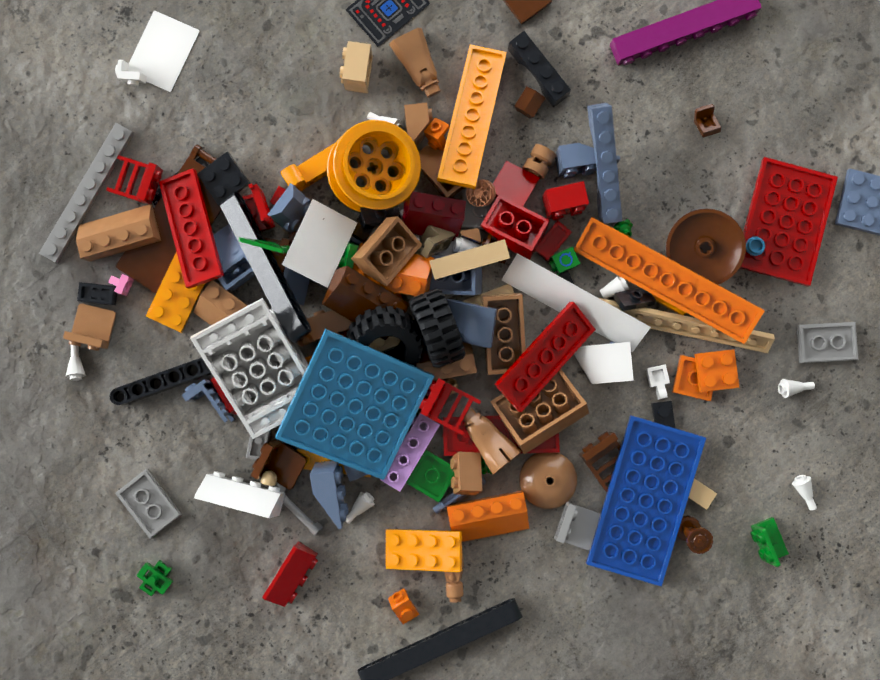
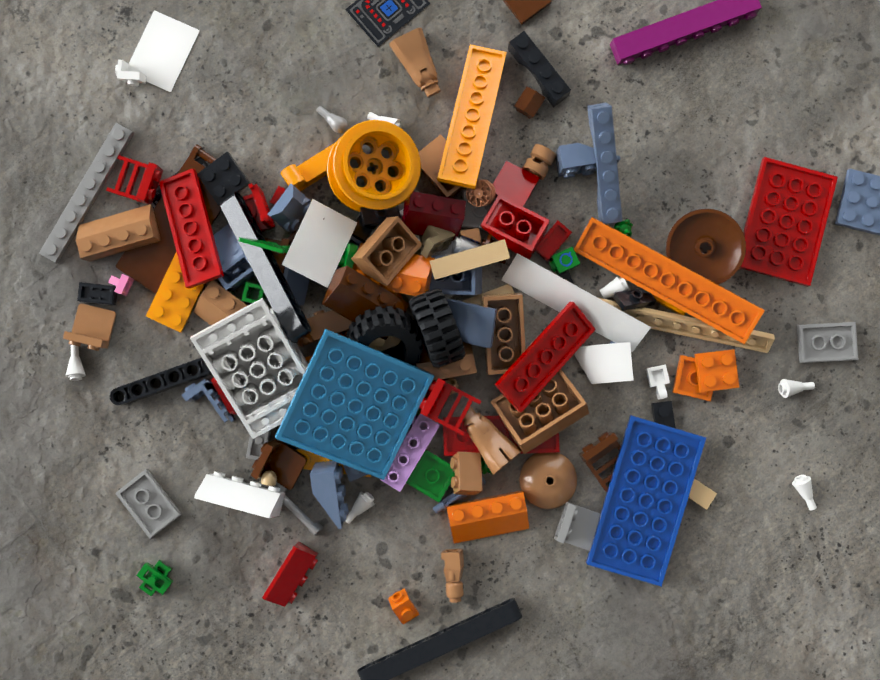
(252, 293): none -> green brick
(337, 123): none -> light grey piece
(357, 66): tan brick -> none
(417, 120): medium nougat slope -> none
(424, 550): light orange plate -> none
(435, 134): orange bracket -> none
(565, 200): red brick -> none
(698, 539): reddish brown hose -> none
(706, 121): reddish brown bracket -> none
(755, 246): dark azure plate -> none
(769, 541): green bracket -> none

